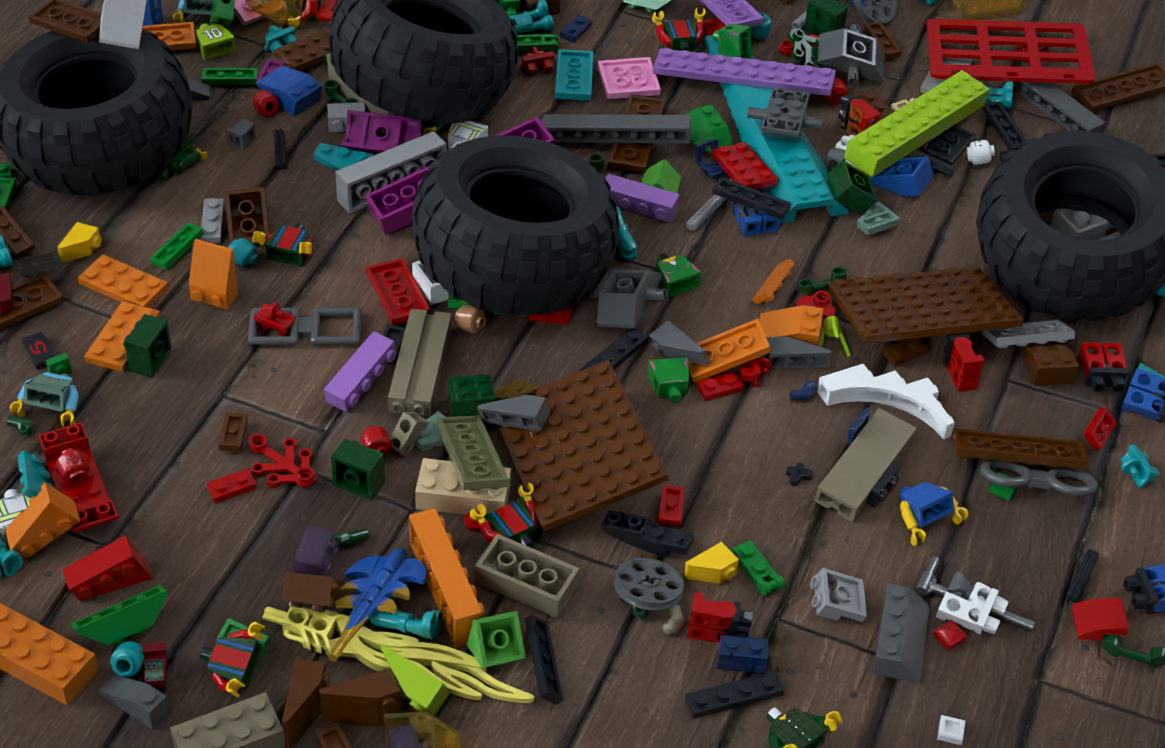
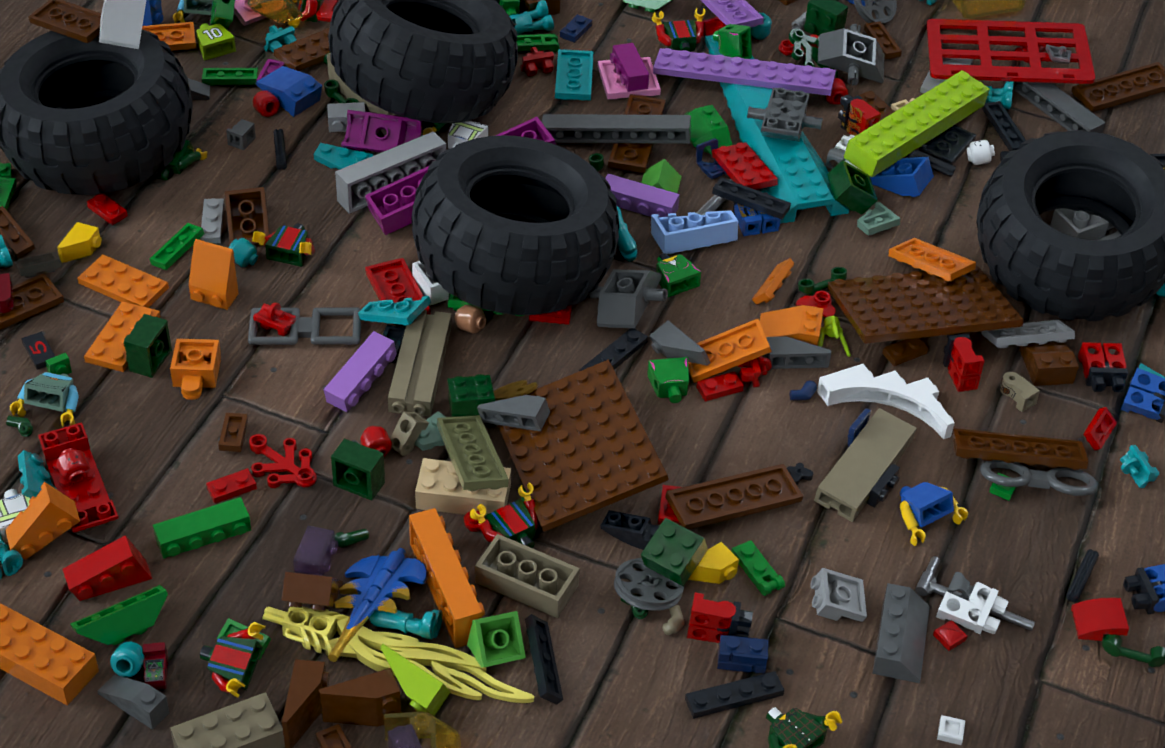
(107, 209): none -> red plate
(195, 366): none -> orange brick
(202, 527): none -> green brick
(396, 313): none -> teal wing
(630, 67): none -> magenta brick
(674, 552): none -> dark green brick
(693, 231): none -> light blue wedge
(733, 496): none -> reddish brown plate
(932, 259): none -> orange plate
(1019, 390): none -> dark tan leg
(1058, 54): none -> flat silver piece

